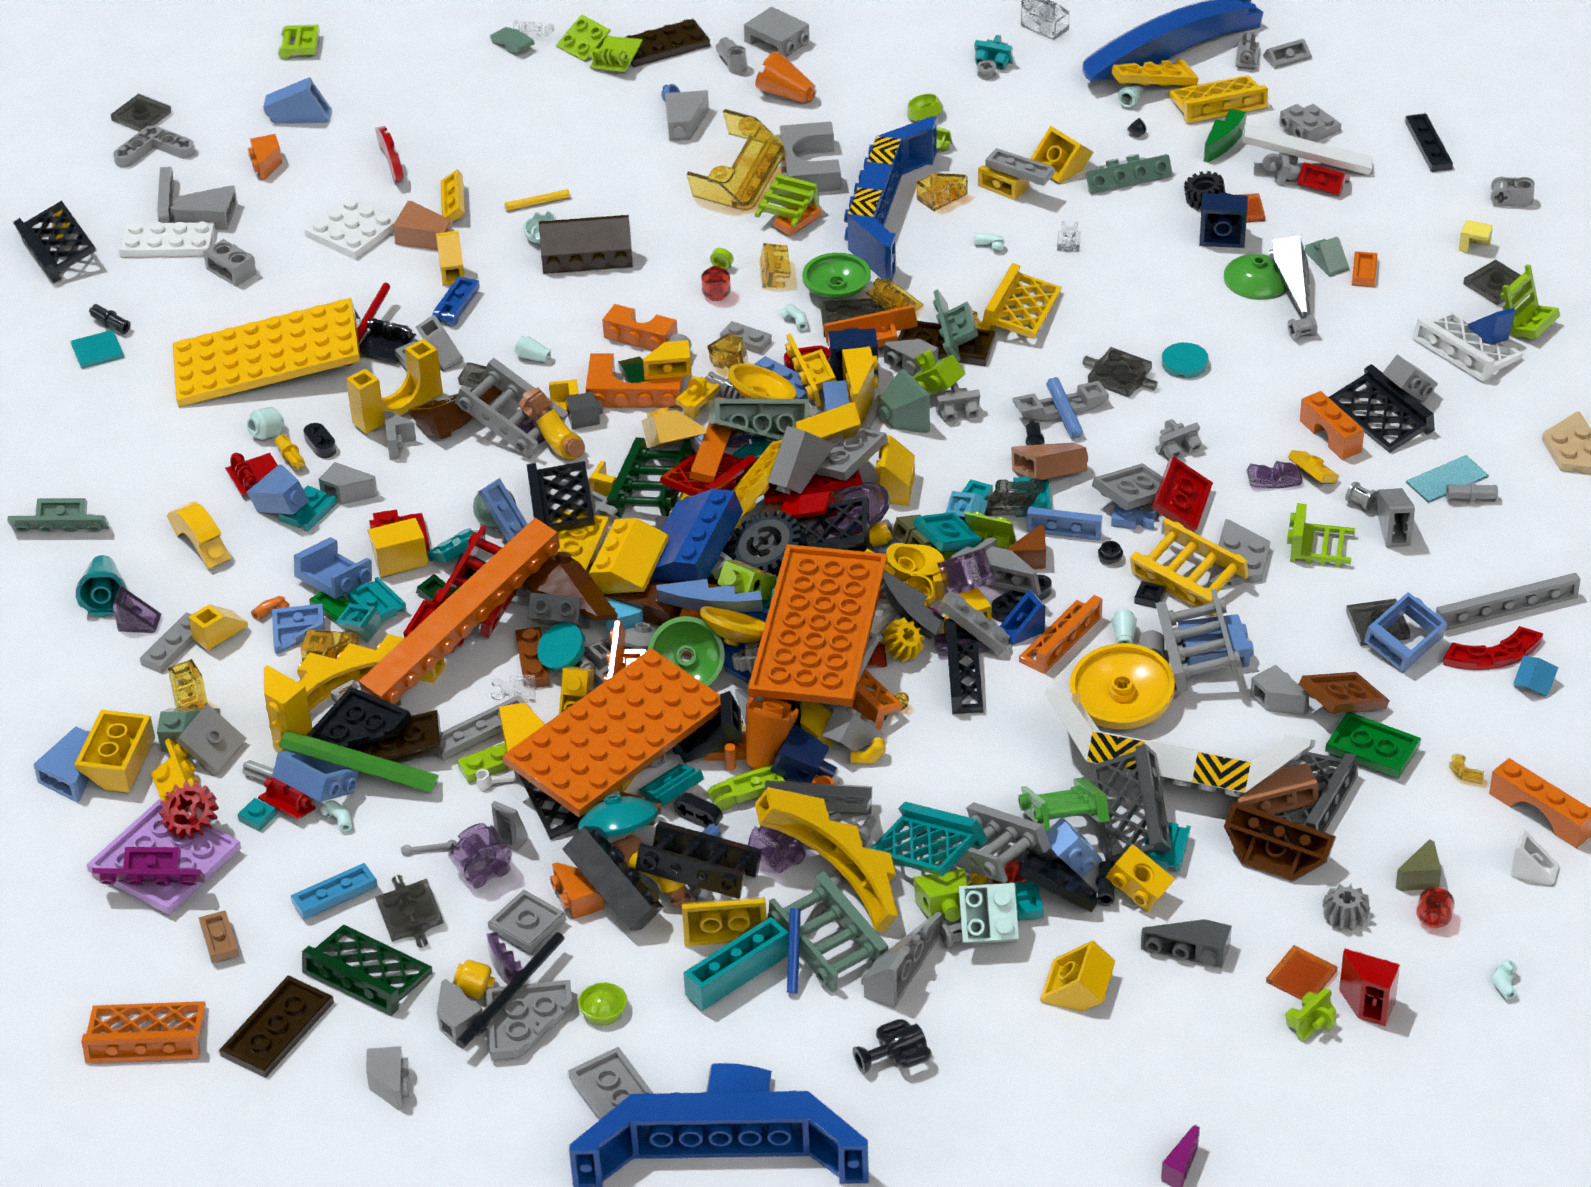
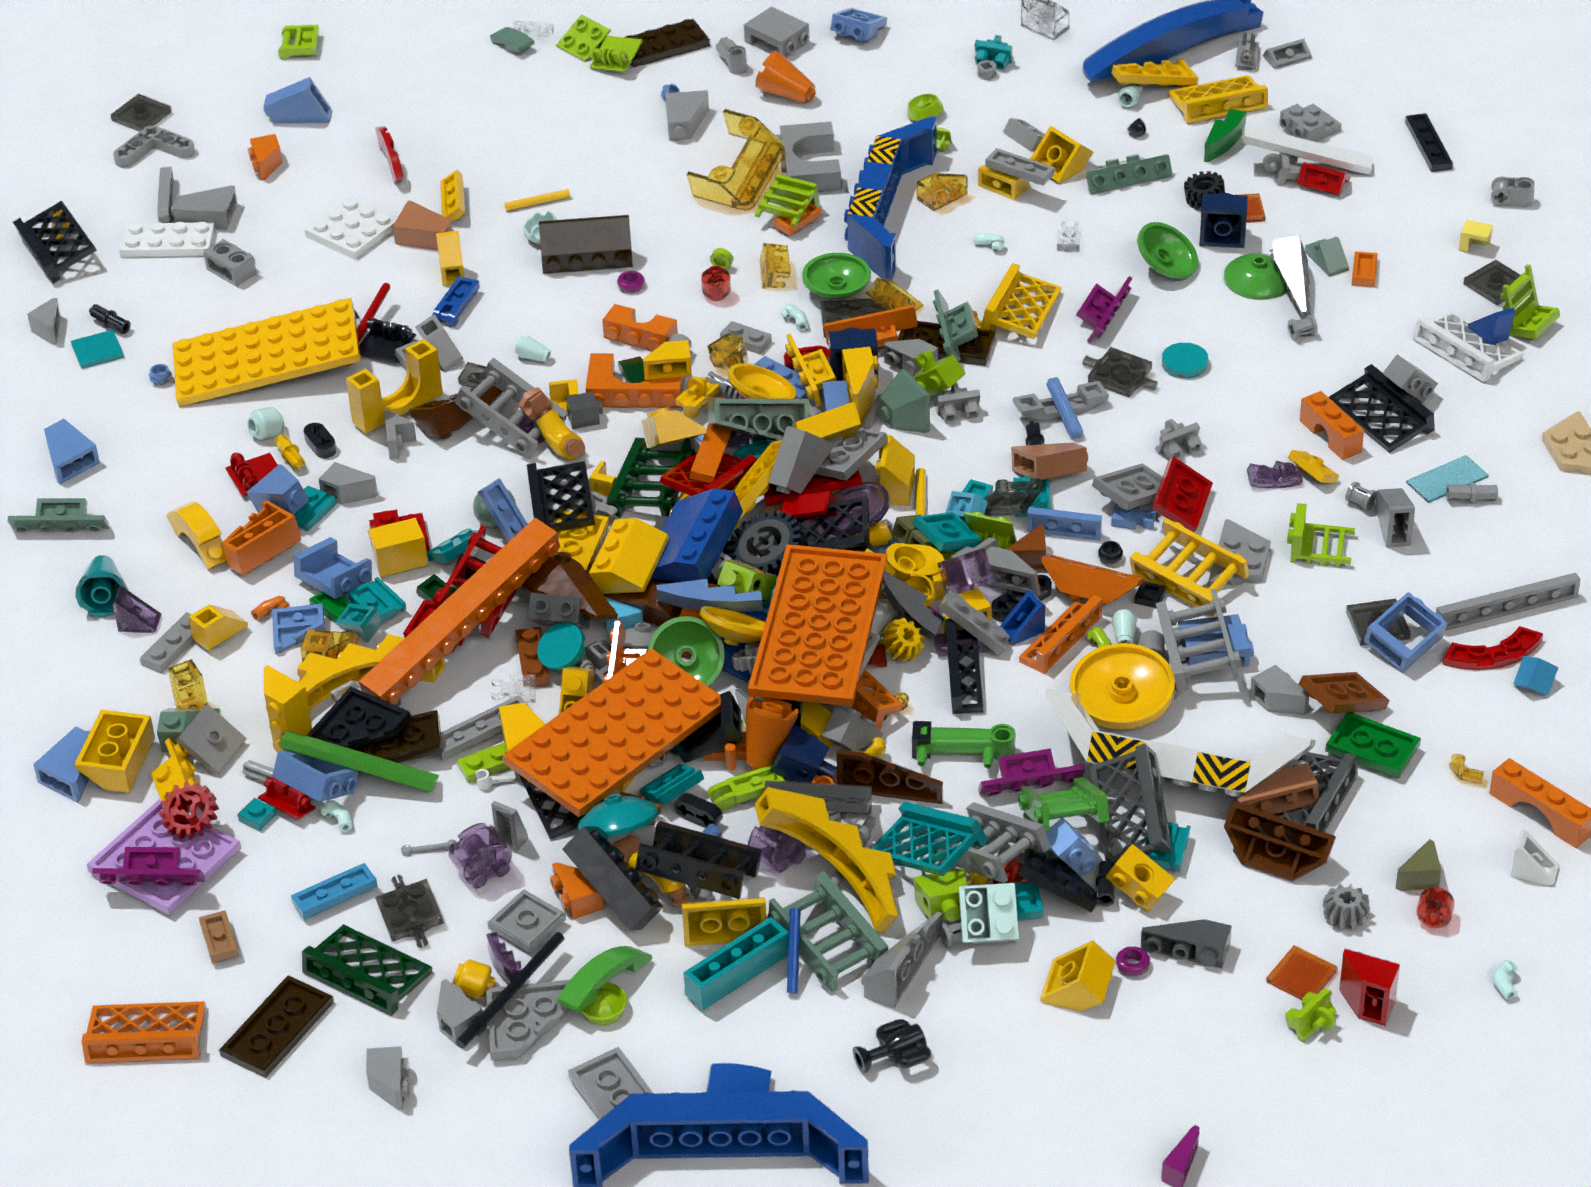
(46, 320): none -> light grey slope
(69, 450): none -> medium blue slope
(160, 374): none -> medium blue plate
(261, 538): none -> orange wedge
(583, 986): none -> bright green slope
(631, 281): none -> magenta piece
(857, 23): none -> medium blue plate
(886, 777): none -> reddish brown wedge
(921, 491): none -> yellow bar
(990, 743): none -> bright green piece
(1023, 133): none -> light grey slope
(1029, 770): none -> magenta bracket
(1085, 580): none -> orange wedge
(1098, 636): none -> lime arm
(1099, 306): none -> magenta bracket
(1132, 969): none -> magenta piece
(1167, 250): none -> bright green dish

